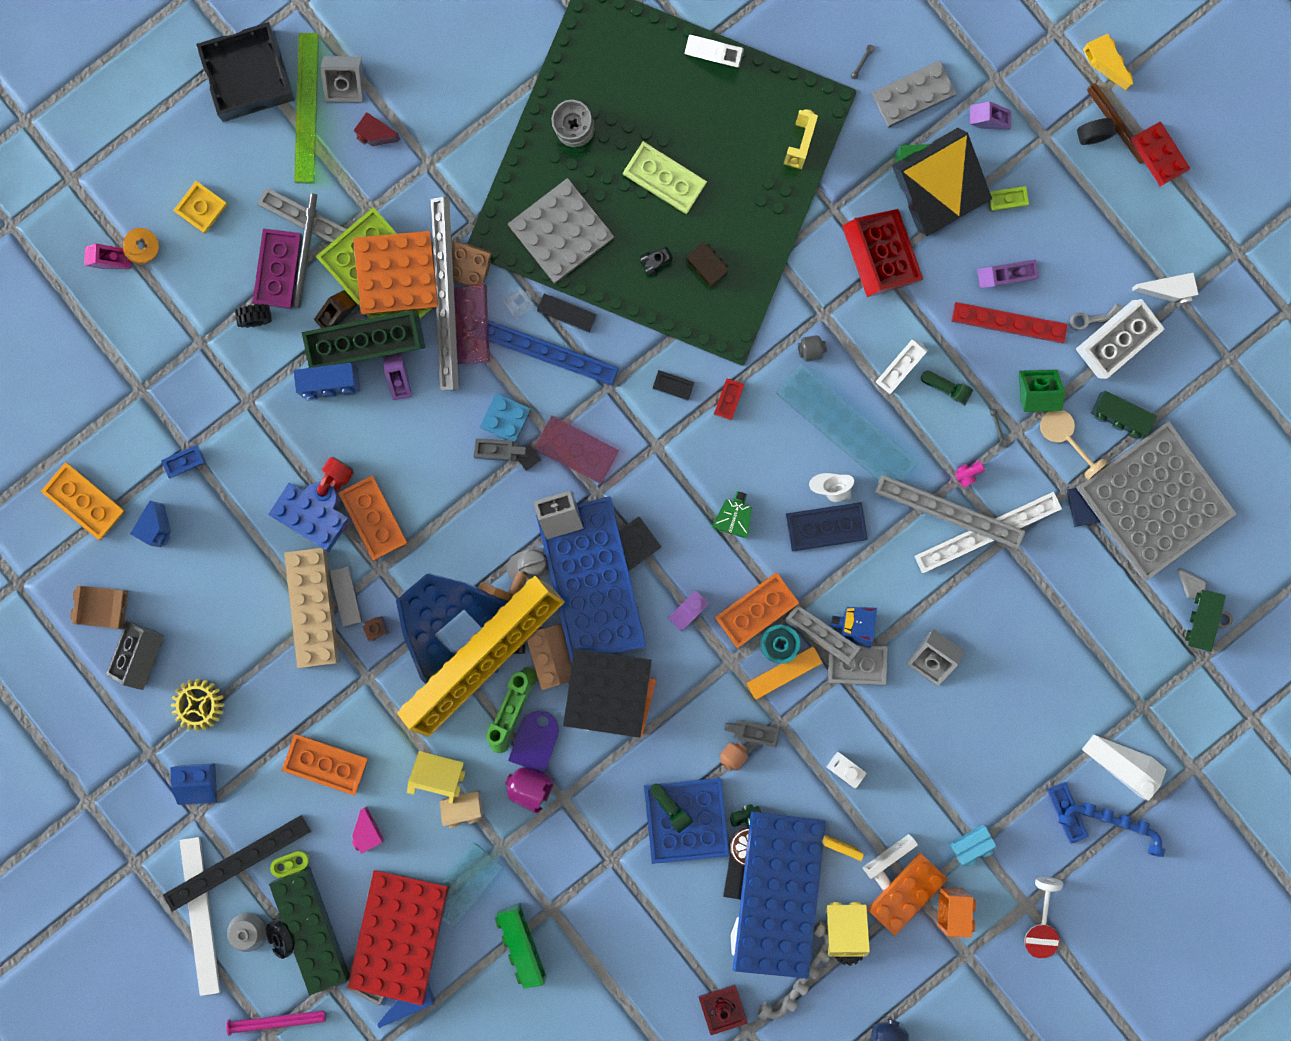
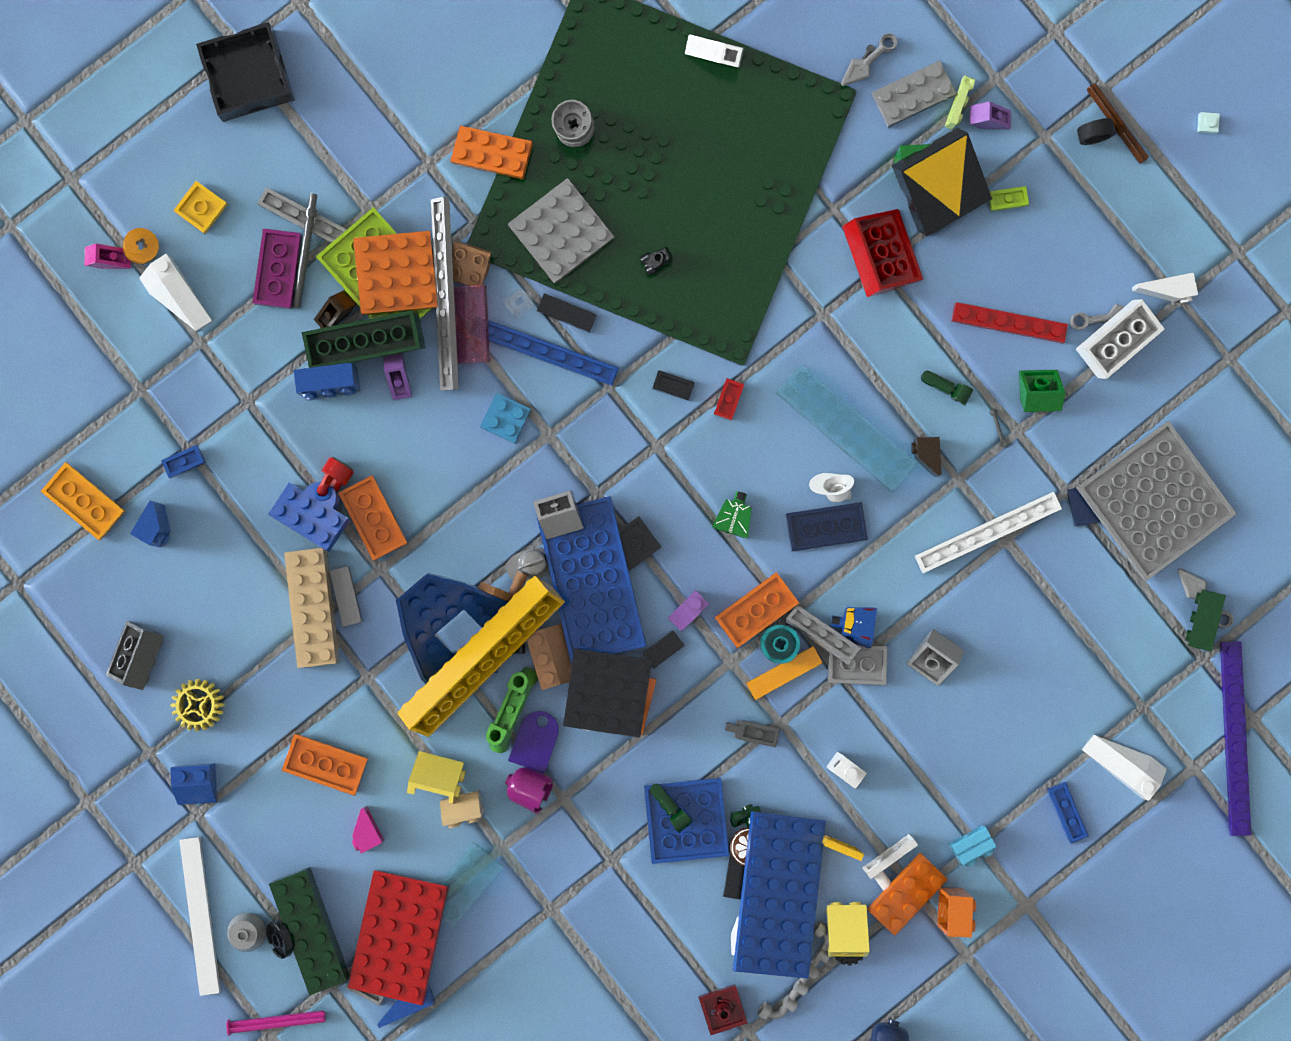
(99, 607): medium nougat panel -> none
(171, 289): none -> white wedge
(236, 863): black tile -> none
(253, 315): black tyre -> none
(290, 864): lime plate -> none
(306, 108): clear neon green plate -> none
(342, 78): light grey slope -> none
(374, 132): dark red slope -> none
(375, 628): reddish brown window -> none
(491, 152): none -> orange plate
(498, 450): dark grey hinge -> none
(521, 946): green slope -> none
(531, 460): black tile -> none
(576, 449): clear pink tile -> none
(663, 649): none -> black tile
(664, 177): yellowish green tile -> none
(707, 264): dark brown brick -> none
(733, 756): nougat head -> none
(794, 156): light yellow panel -> none
(812, 348): dark grey head -> none
(860, 68): none -> light grey piece
(902, 365): white piece -> none
(927, 453): none -> dark brown slope
(950, 512): light grey tile -> none
(960, 101): none -> yellowish green hinge
(966, 474): dark pink plate -> none
(1007, 273): medium lavender slope -> none
(1042, 939): piece -> none
(1059, 427): tan piece -> none
(1105, 59): yellow slope -> none
(1123, 415): dark green brick -> none
(1123, 822): blue bar -> none
(1160, 153): red plate -> none
(1208, 123): none -> light aqua plate
(1235, 738): none -> dark purple plate

